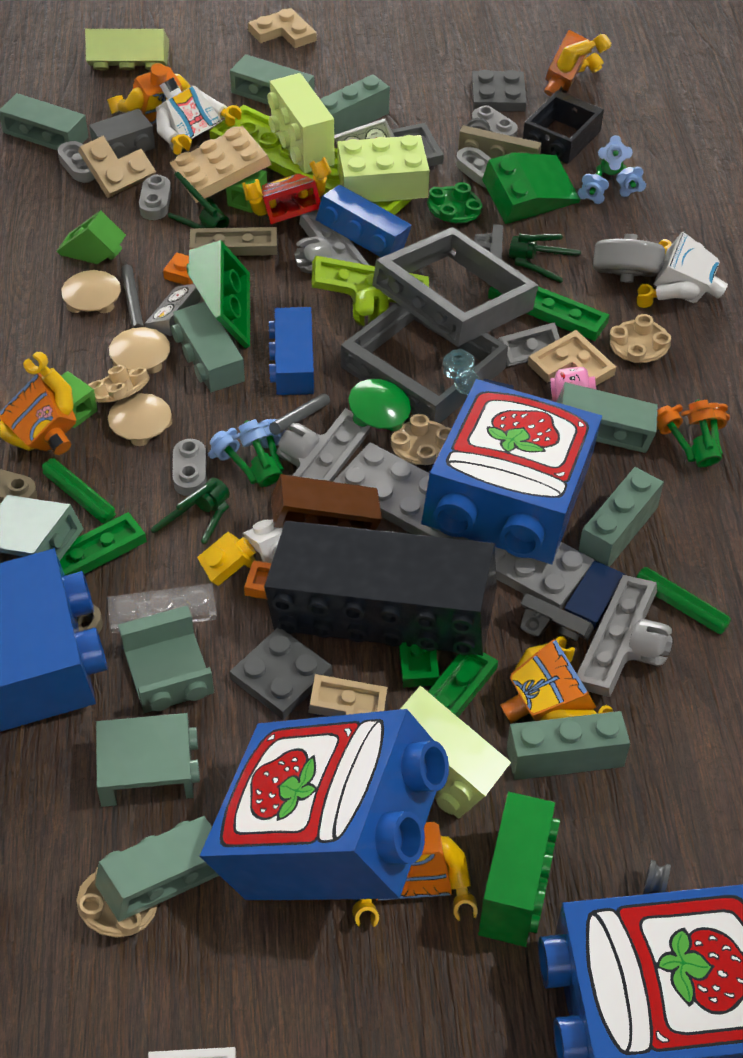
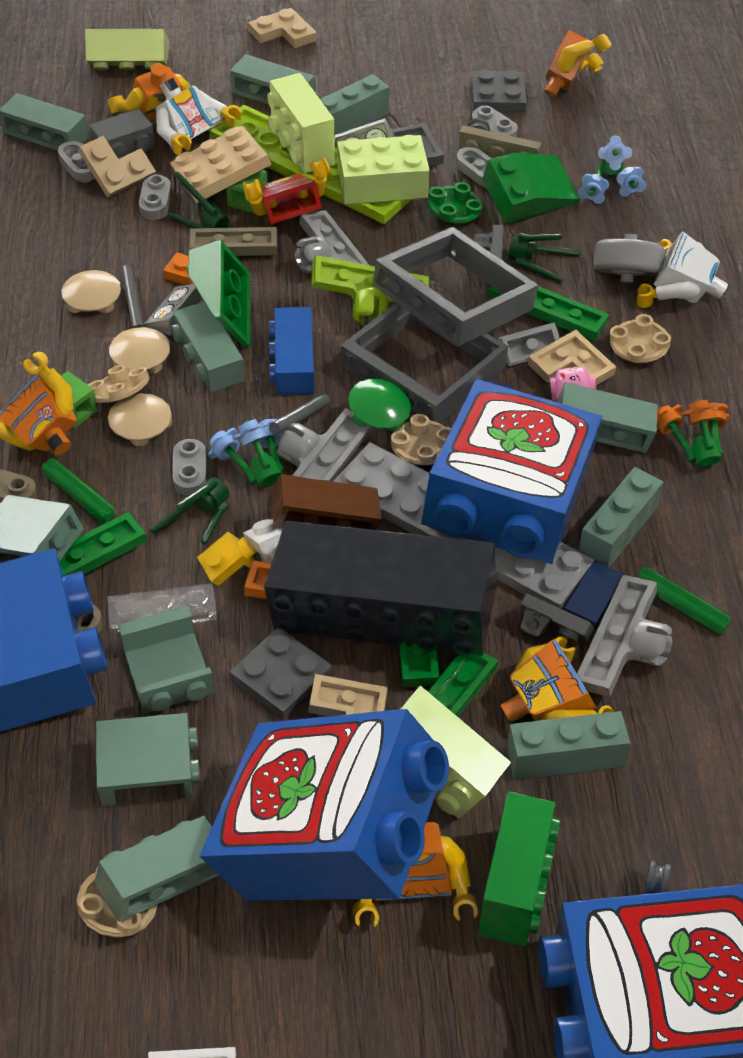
(93, 240): bright green slope -> none
(362, 221): blue brick -> none
(460, 367): clear light blue plate -> none
(561, 108): black window -> none

